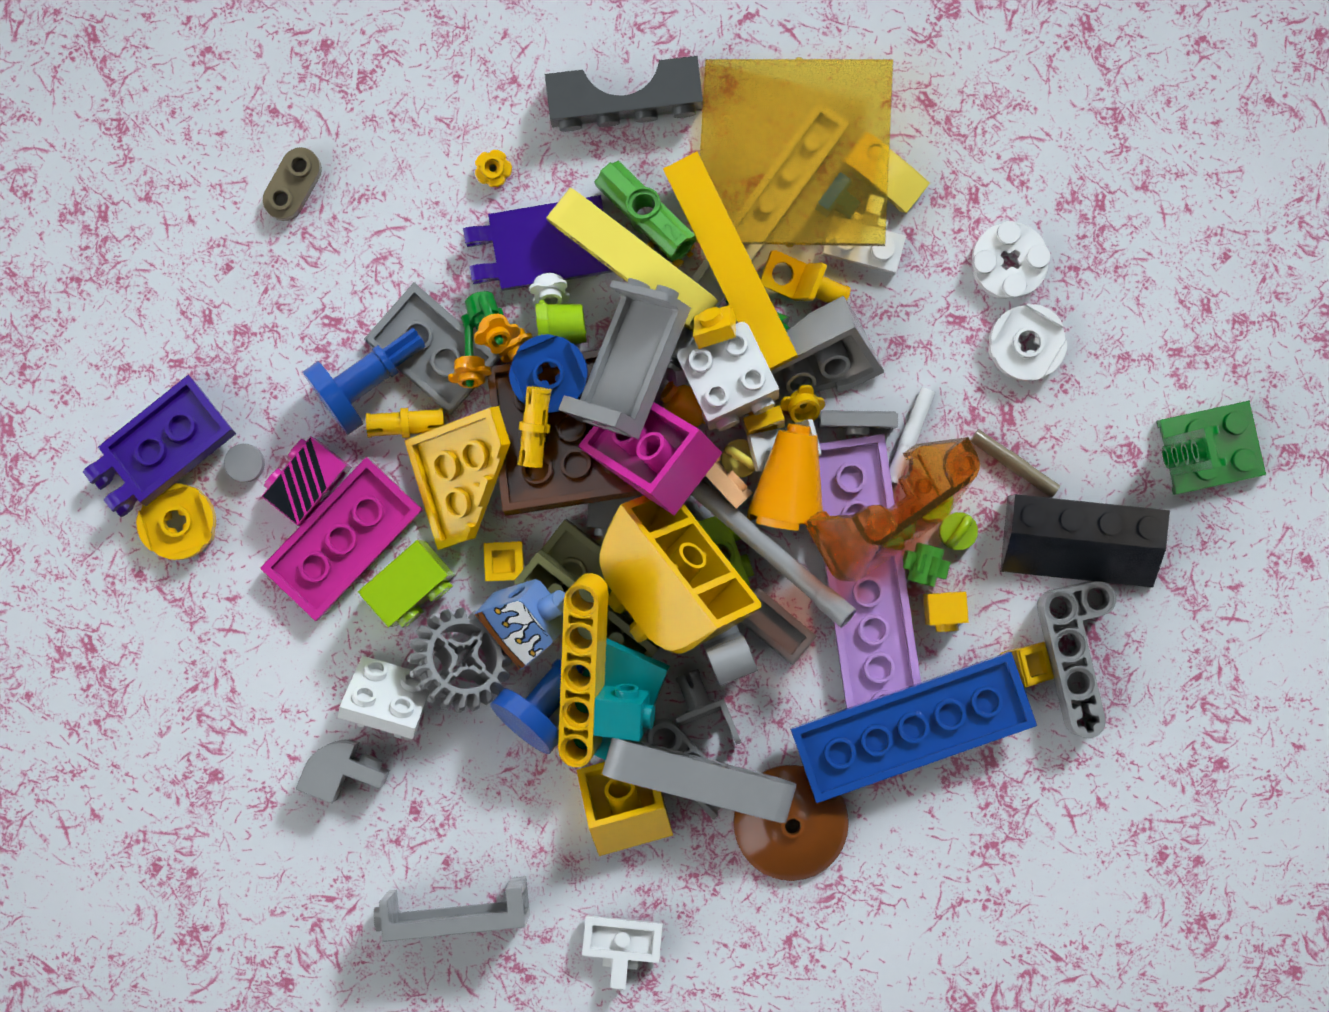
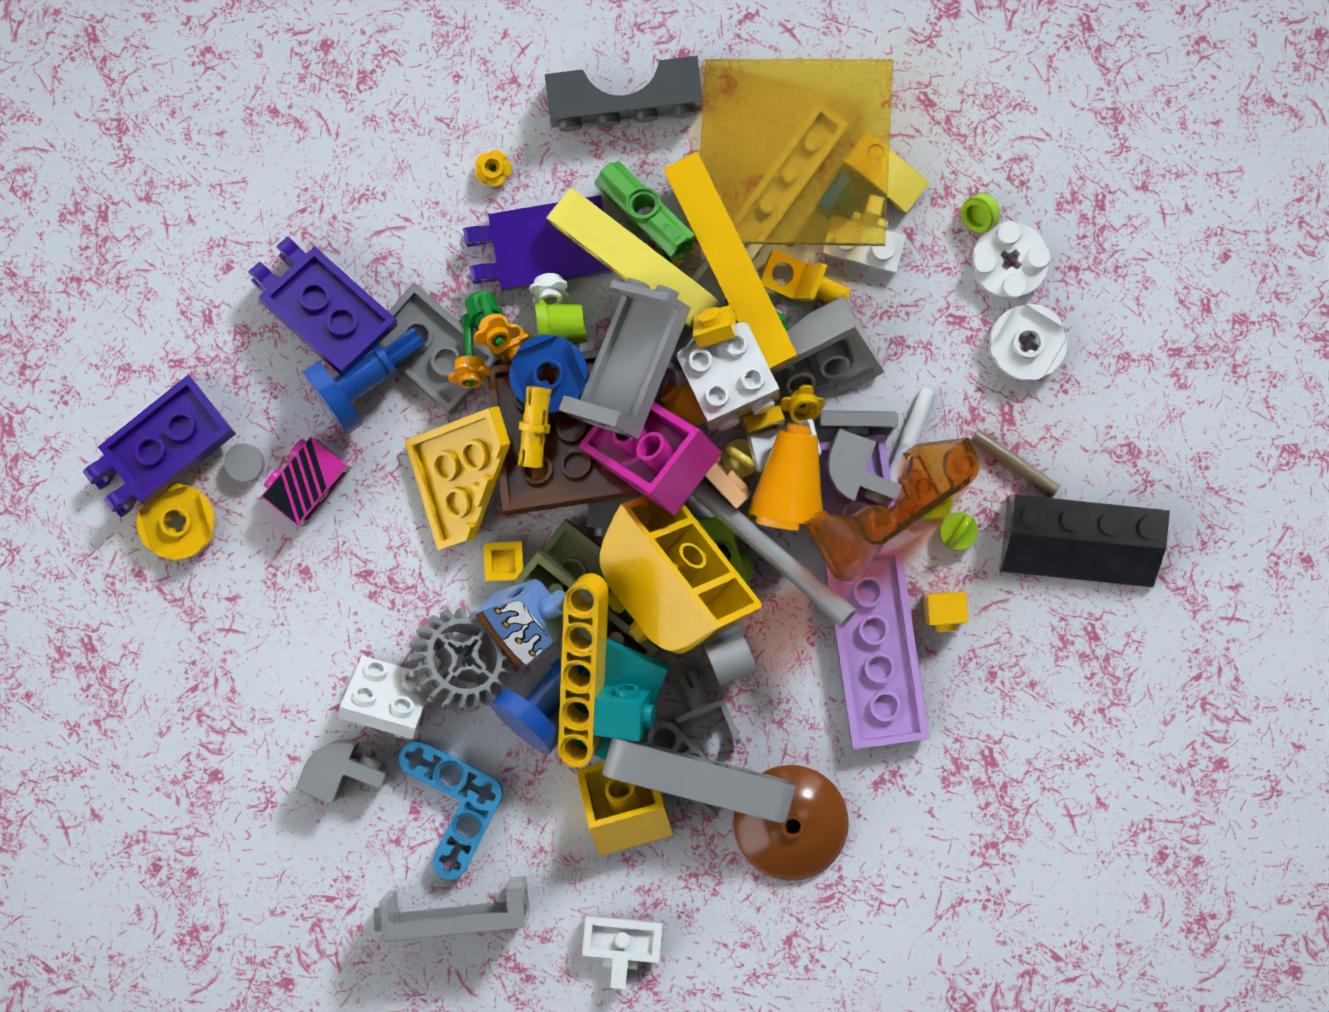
(294, 184): dark tan plate -> none
(323, 306): none -> dark purple tile
(341, 539): dark pink plate -> none
(403, 422): yellow pin -> none
(407, 584): lime brick -> none
(469, 805): none -> dark azure beam
(779, 628): light grey tile -> none
(847, 470): none -> light grey brick
(913, 727): blue plate -> none
(925, 564): bright green gear -> none
(980, 213): none -> lime tile
(1032, 663): yellow slope -> none
(1079, 659): light grey beam -> none
(1211, 447): green bracket -> none

